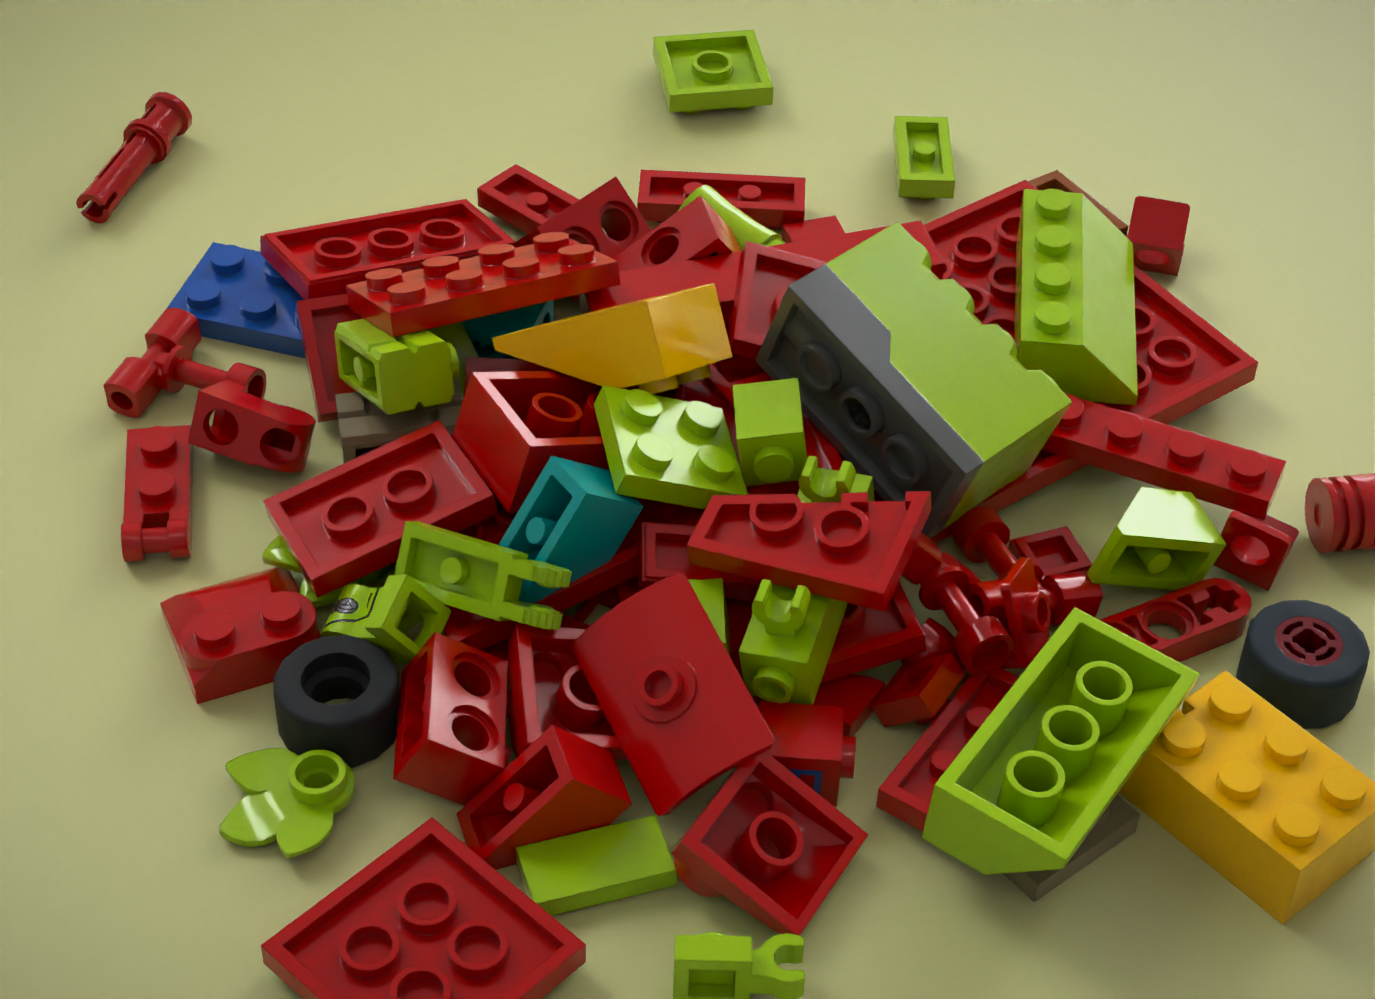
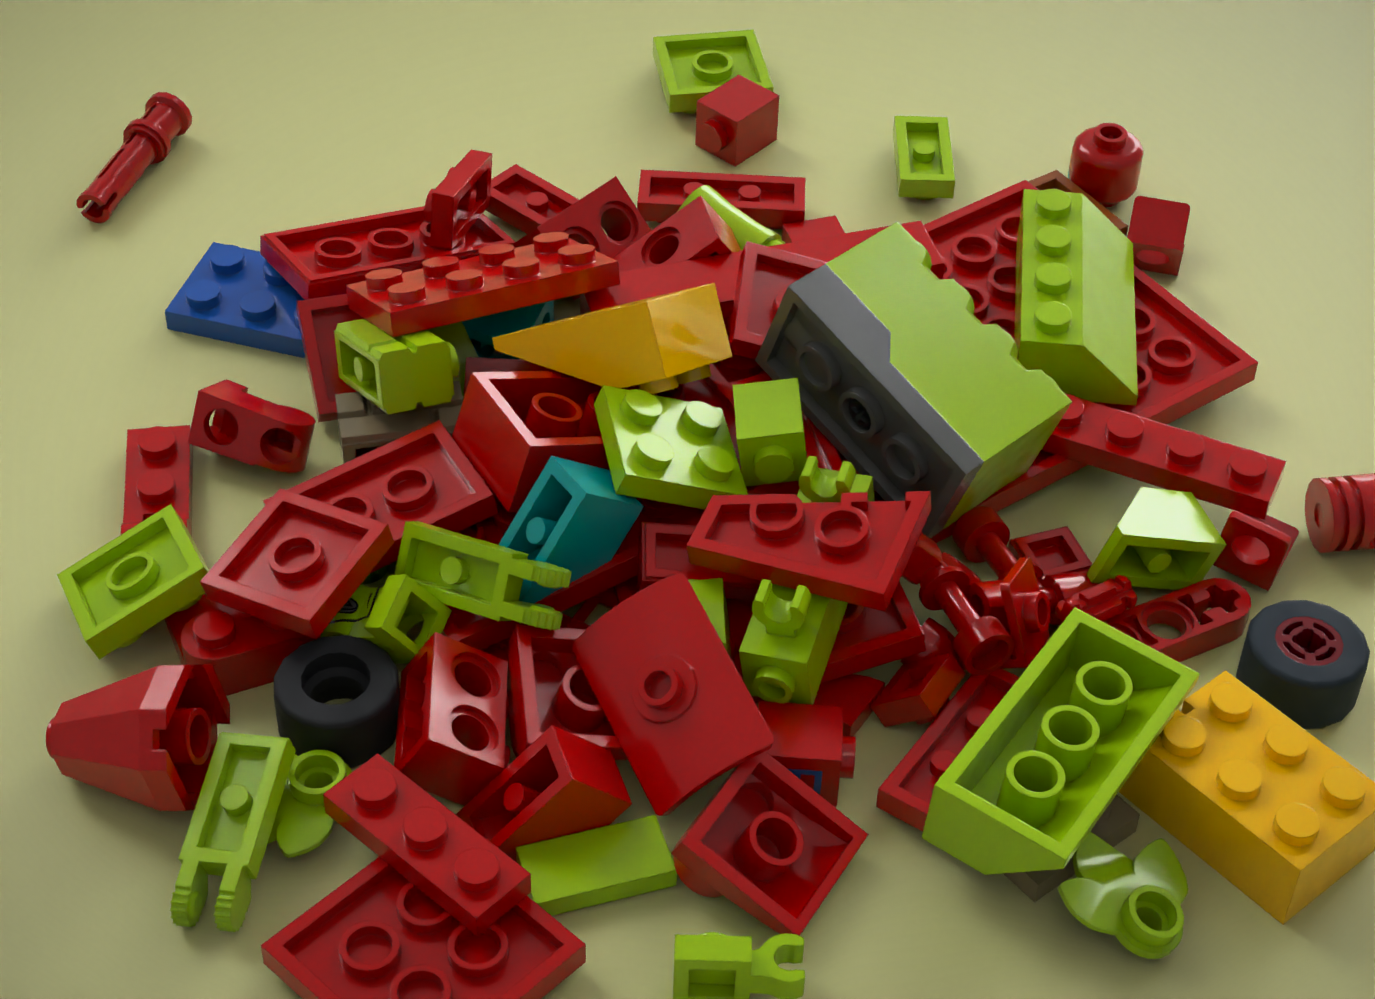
(134, 582): none -> lime plate
(143, 735): none -> red cone
(170, 367): red bar -> none
(231, 826): none -> lime hinge
(297, 562): none -> red plate
(427, 844): none -> red plate
(459, 199): none -> red plate
(737, 120): none -> red brick
(1101, 600): none -> red piece
(1106, 163): none -> red head
(1123, 894): none -> lime plate

